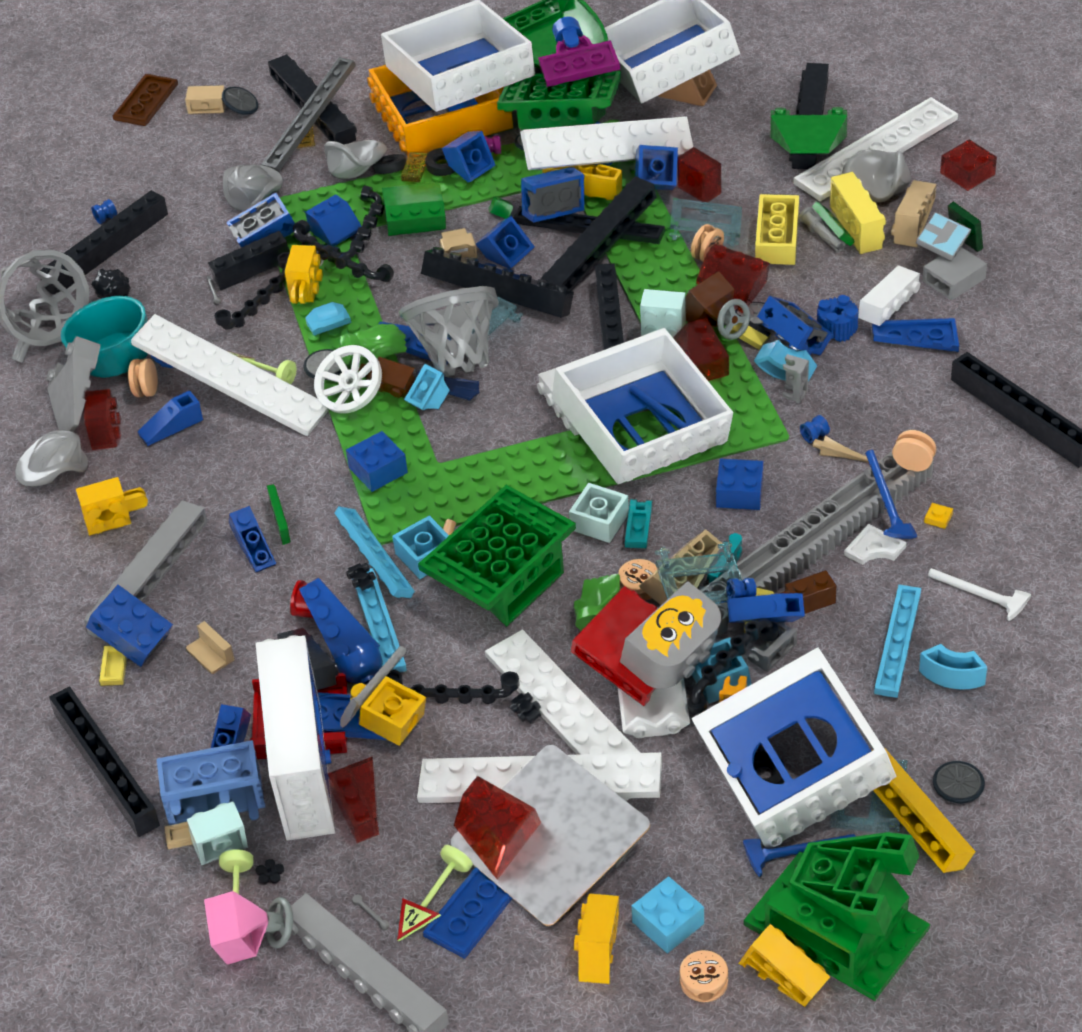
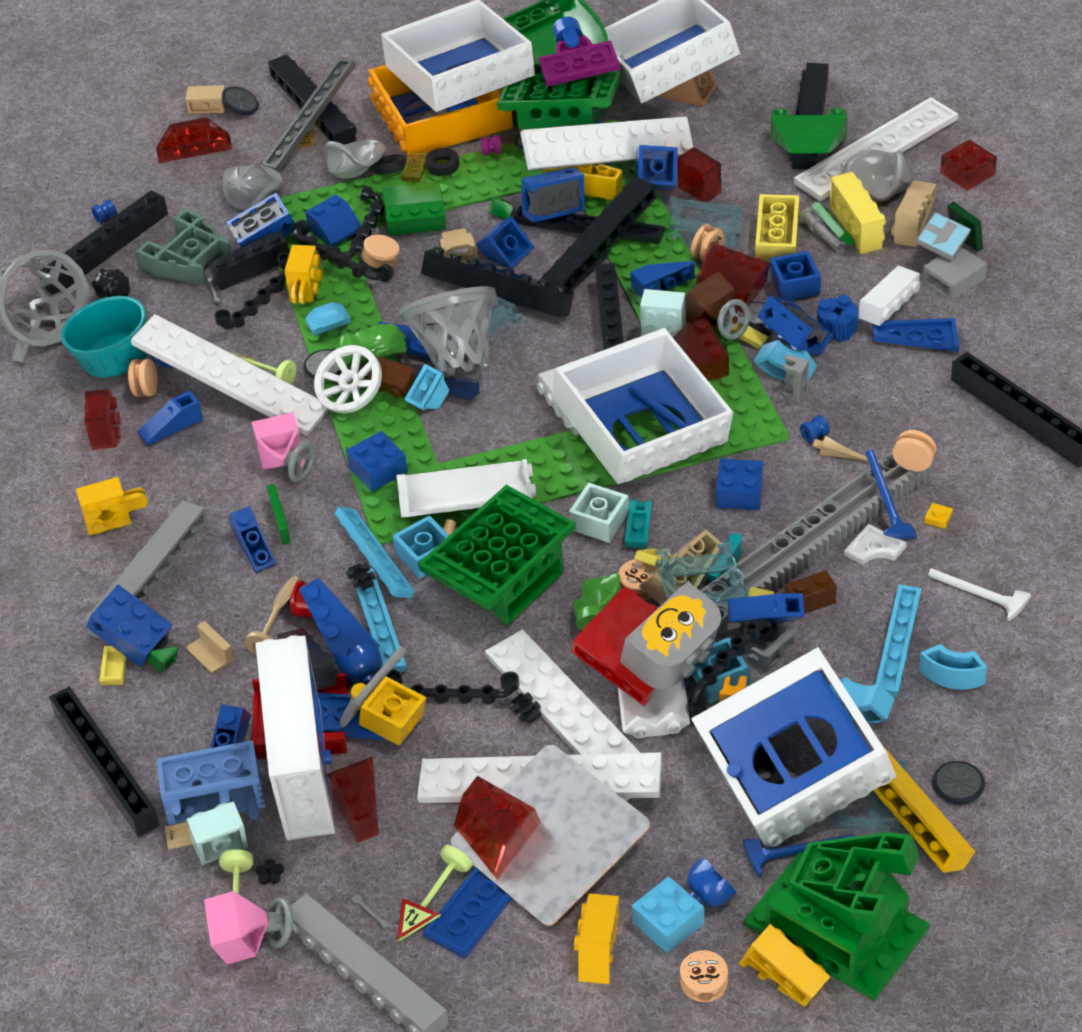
(49, 457): light grey piece -> none
(70, 382): light grey wedge -> none
(145, 99): reddish brown tile -> none
(162, 658): none -> green slope
(187, 253): none -> sand green wedge
(192, 139): none -> clear red wedge
(280, 445): none -> bright pink piece
(280, 600): none -> tan piece
(380, 250): none -> light nougat head
(461, 487): none -> white cylinder
(469, 155): blue slope -> none
(648, 556): none -> light yellow tile
(661, 276): none -> blue slope
(709, 885): none -> blue cylinder
(738, 589): blue wheel -> none
(795, 276): none -> blue brick
(871, 701): none -> medium azure brick

